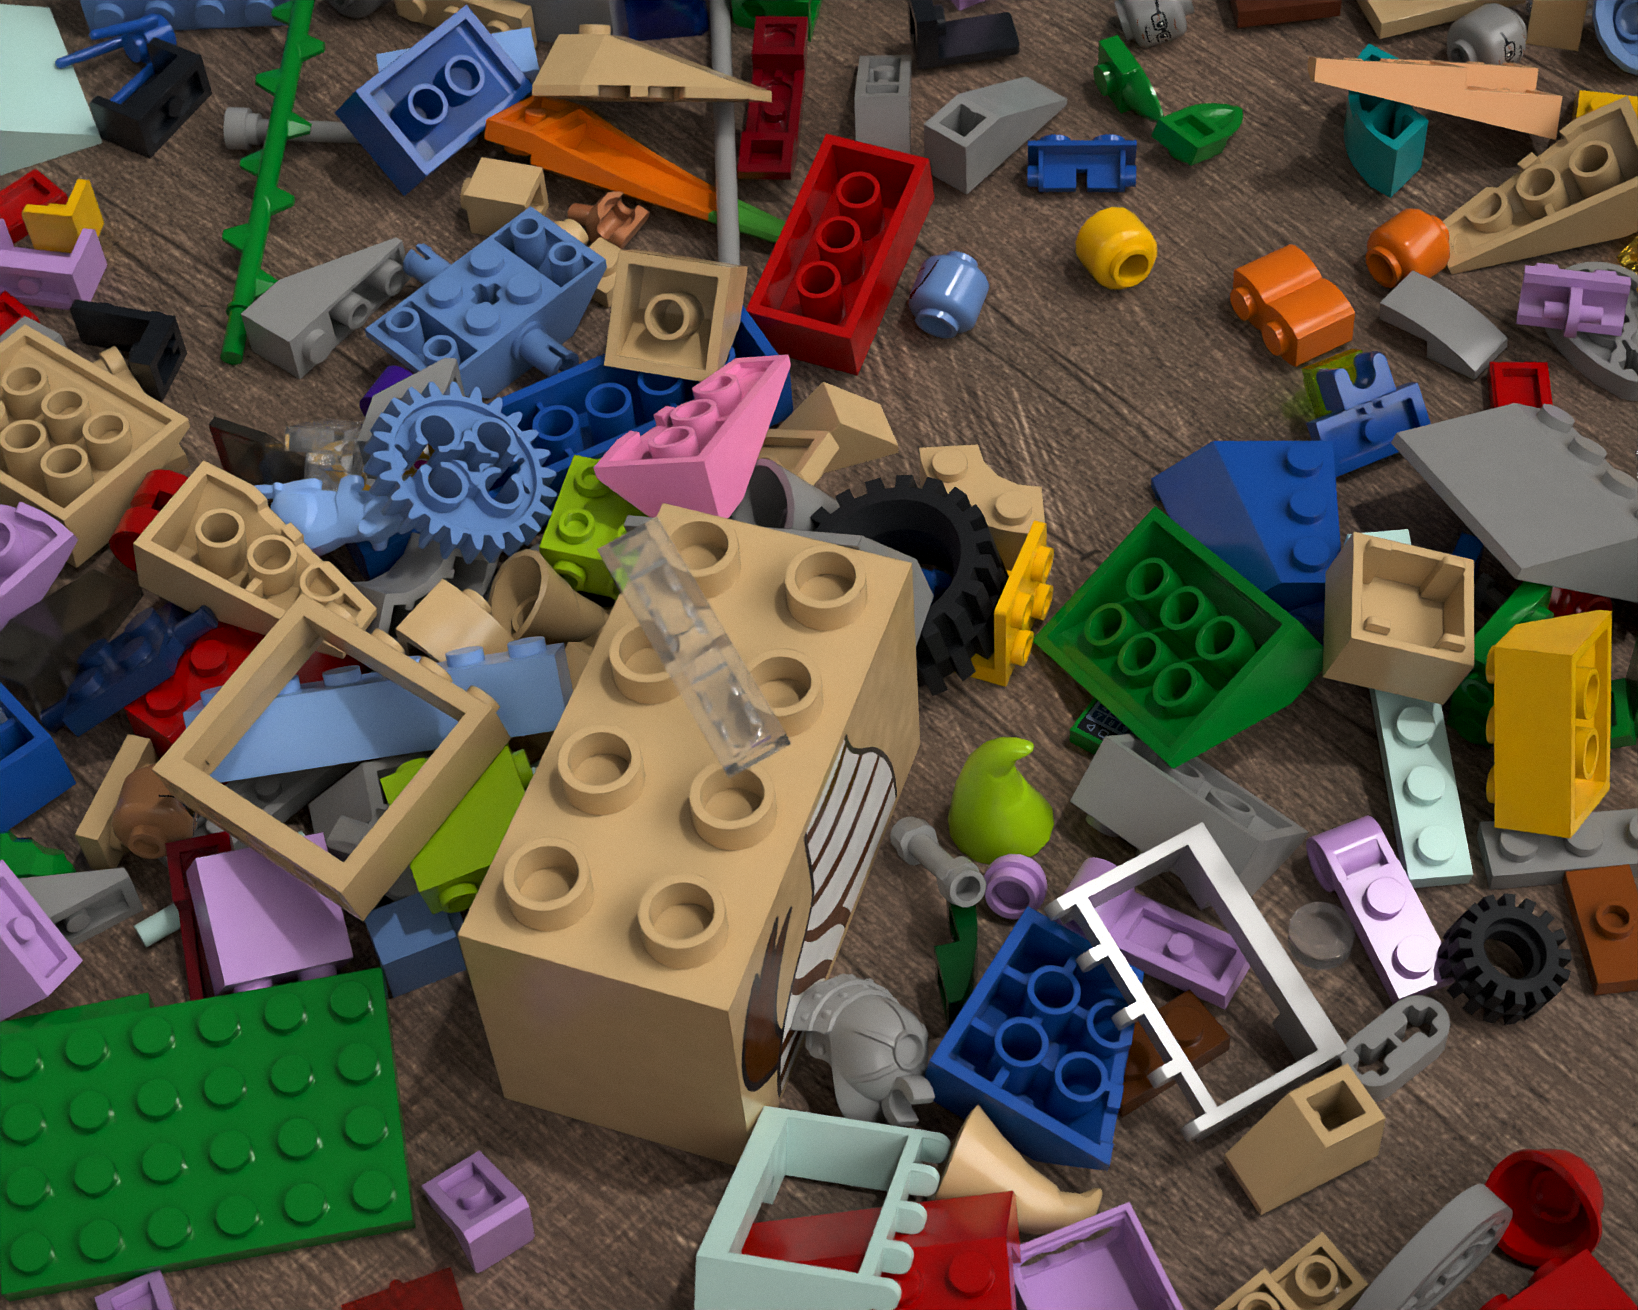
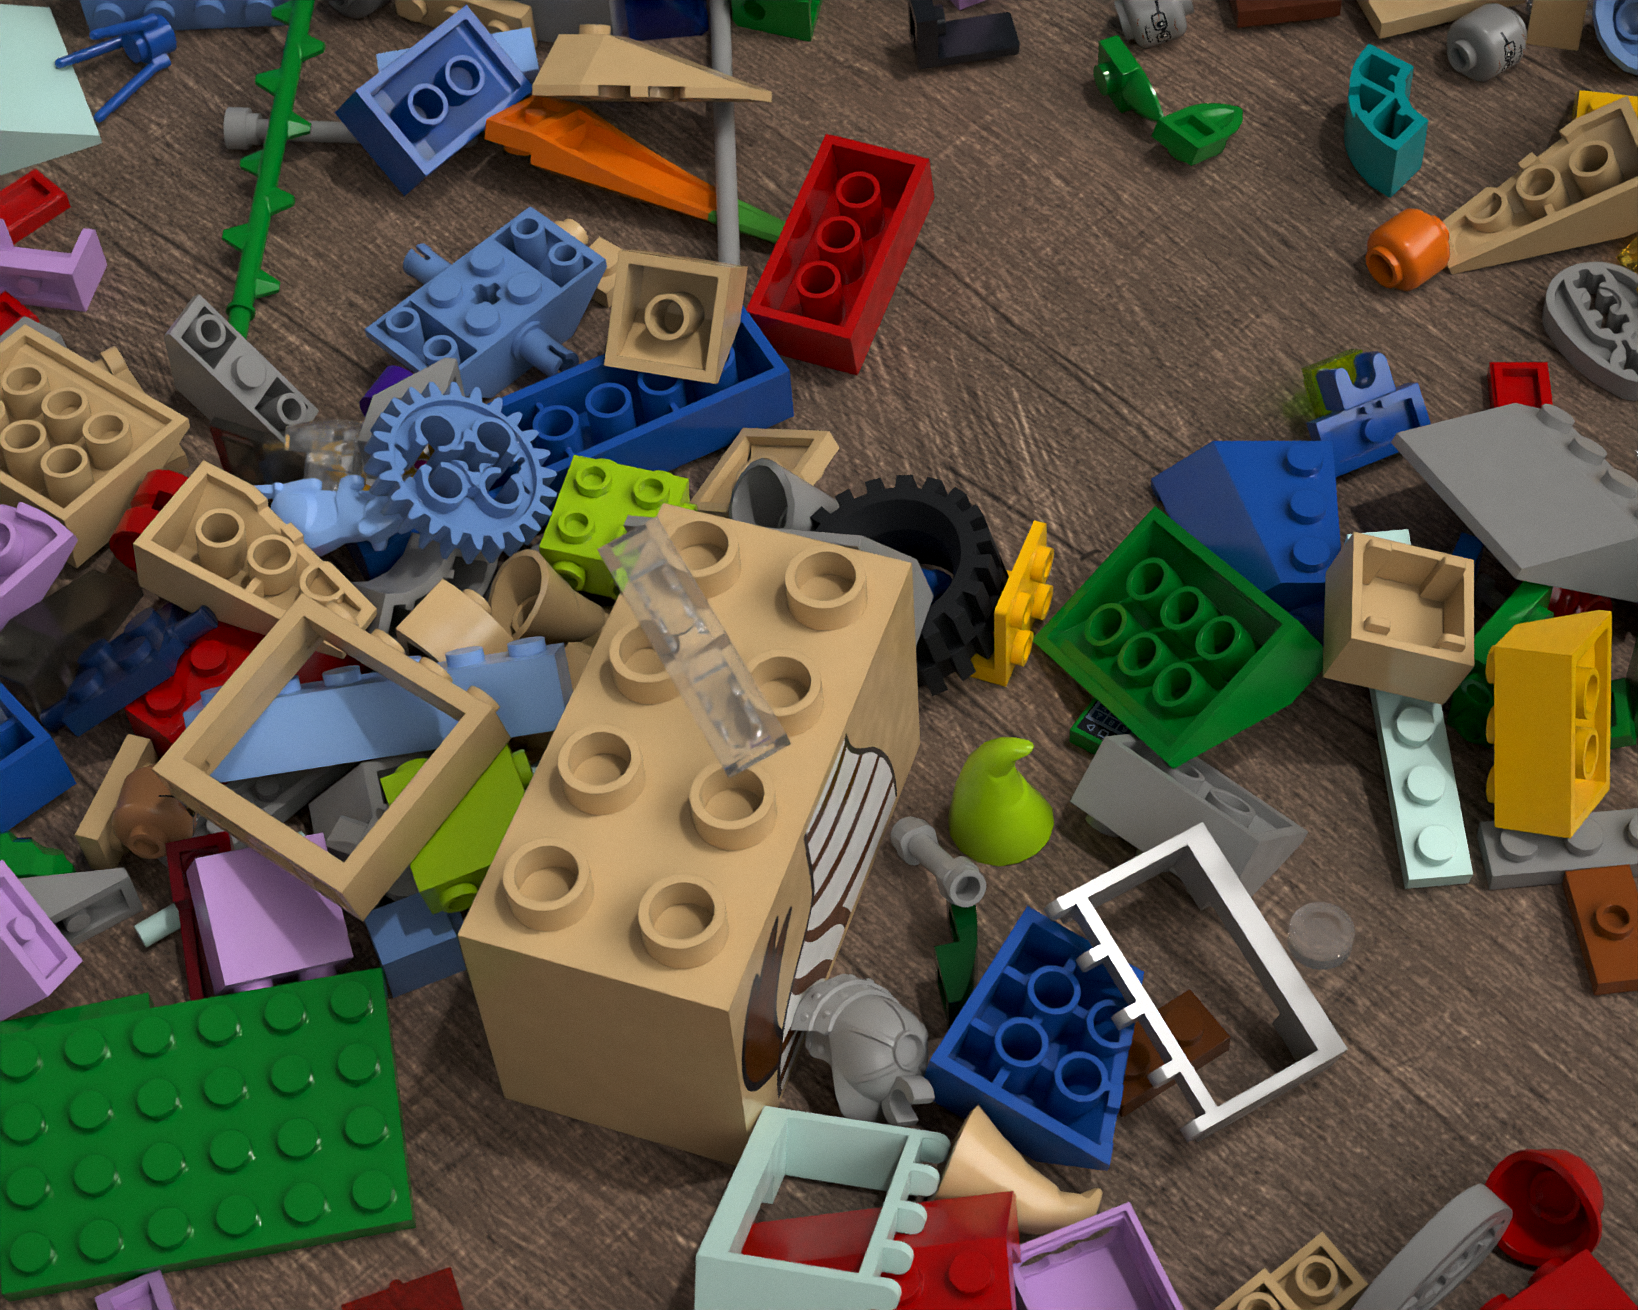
(59, 225): yellow panel -> none
(149, 336): black bracket -> none
(159, 105): black panel -> none
(229, 376): none -> light grey slope
(318, 308): light grey slope -> none
(482, 1210): lavender slope -> none
(500, 193): tan brick -> none
(609, 219): nougat piece -> none
(703, 448): bright pink wedge -> none
(774, 128): dark red slope -> none
(853, 422): tan slope -> none
(884, 101): light grey slope -> none
(948, 294): medium blue head -> none
(985, 128): light grey slope -> none
(1005, 505): tan brick -> none
(1014, 884): lavender plate -> none
(1105, 159): blue hinge -> none
(1116, 248): yellow head -> none
(1167, 941): lavender plate -> none
(1292, 305): orange brick -> none
(1307, 1140): tan slope -> none
(1381, 905): plate -> none
(1385, 1037): light grey beam -> none
(1452, 327): light grey slope -> none
(1471, 90): light nougat wedge -> none
(1482, 981): black tyre -> none
(1573, 300): lavender hips -> none

